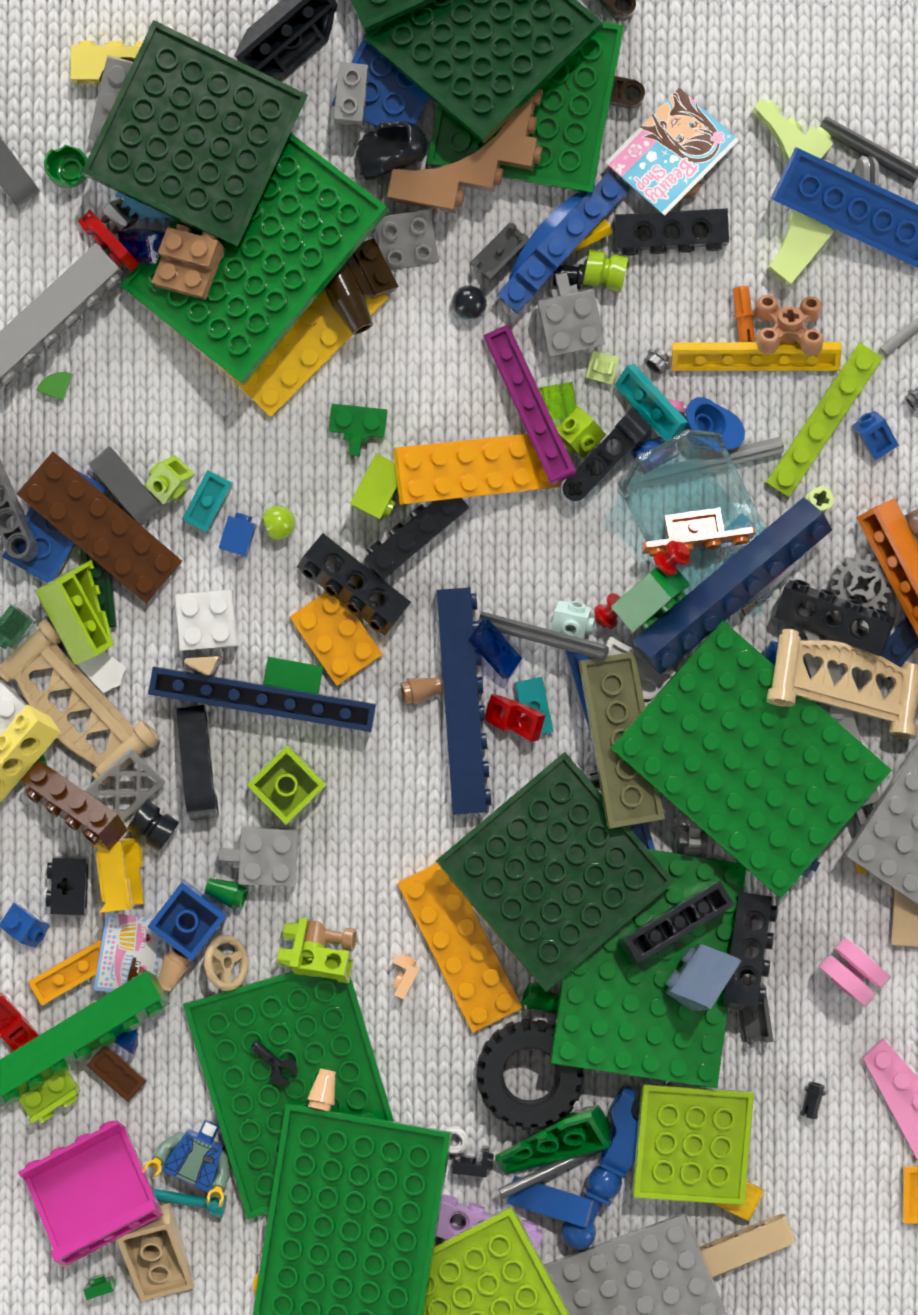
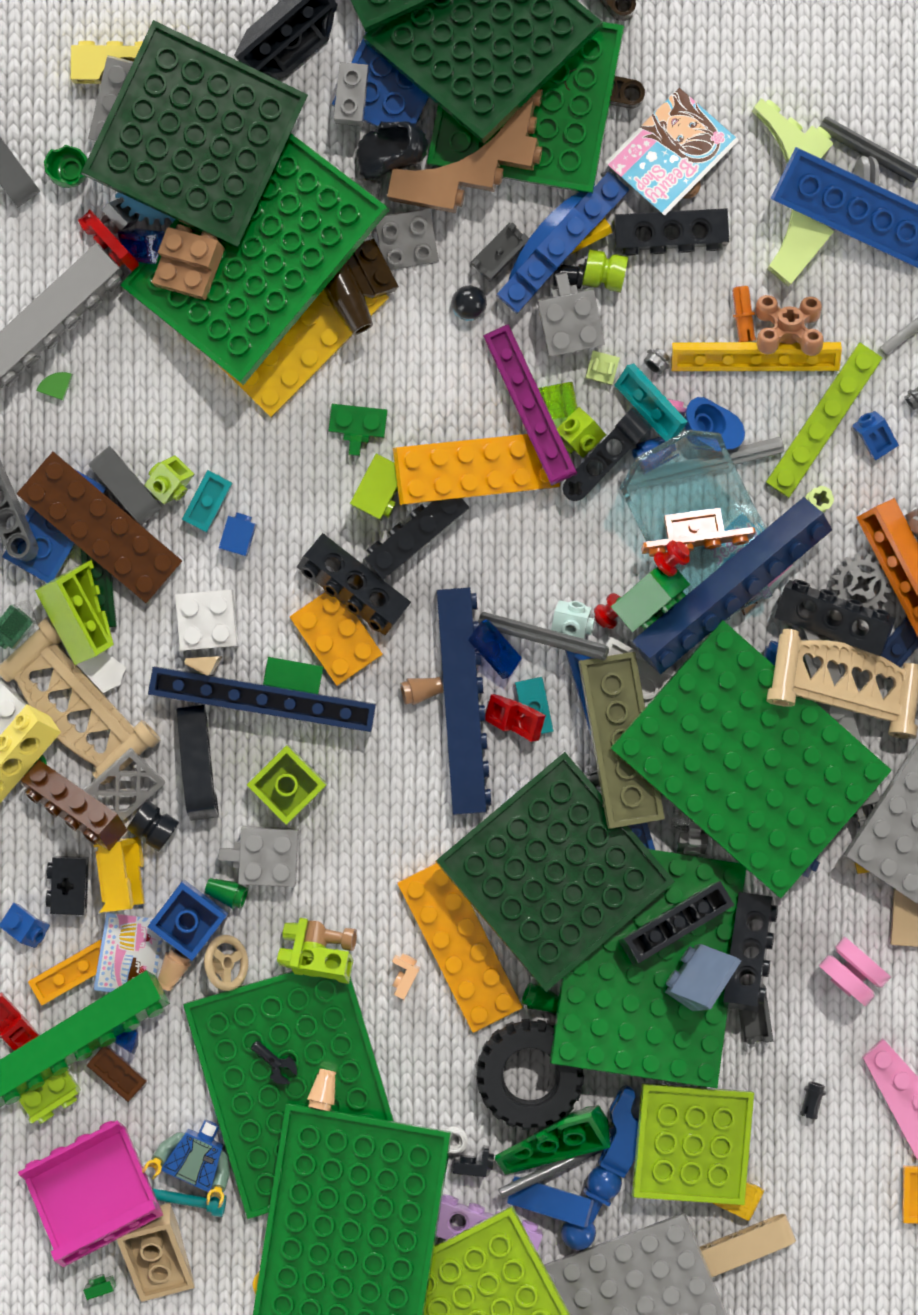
(279, 522): lime piece -> none

